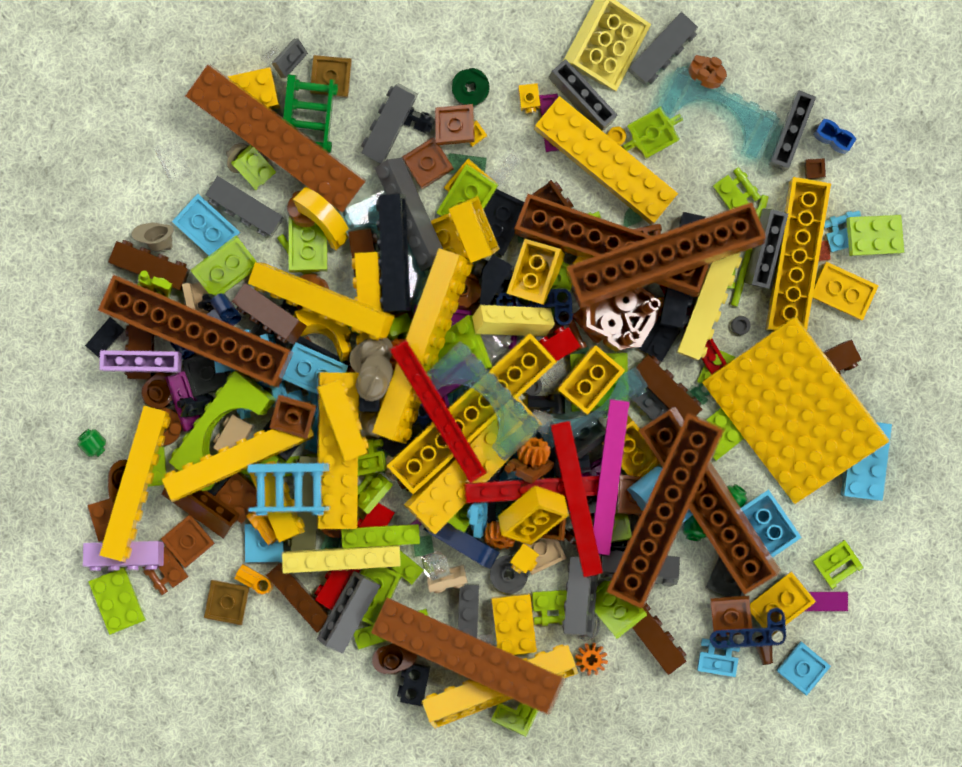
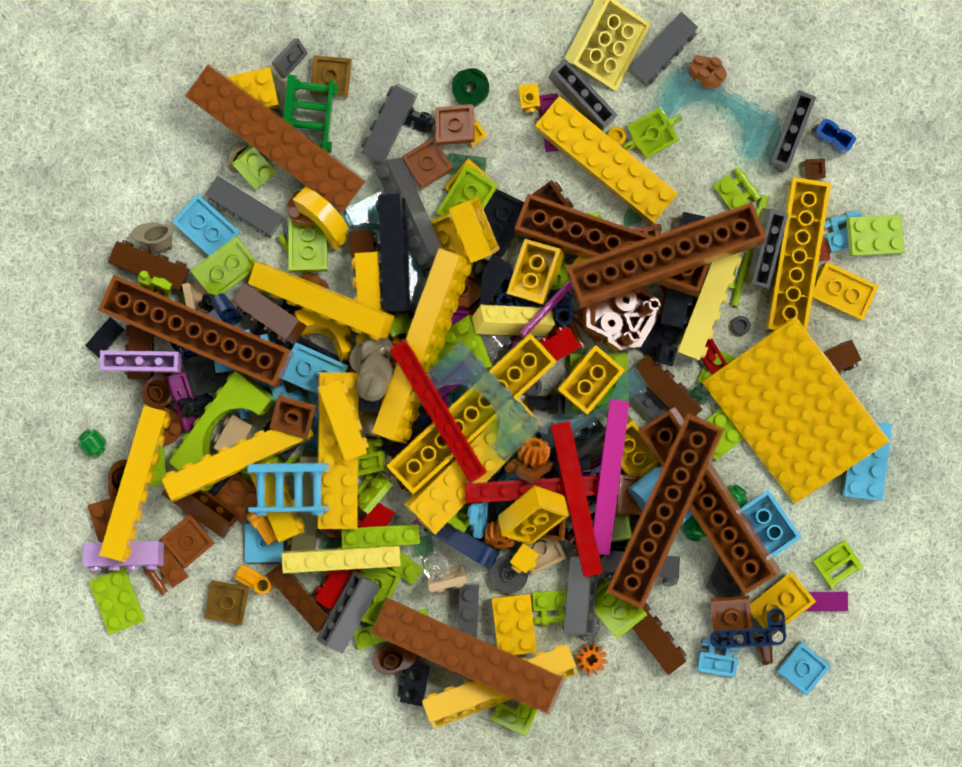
(545, 309): none -> magenta bar
(665, 354): none -> black plate

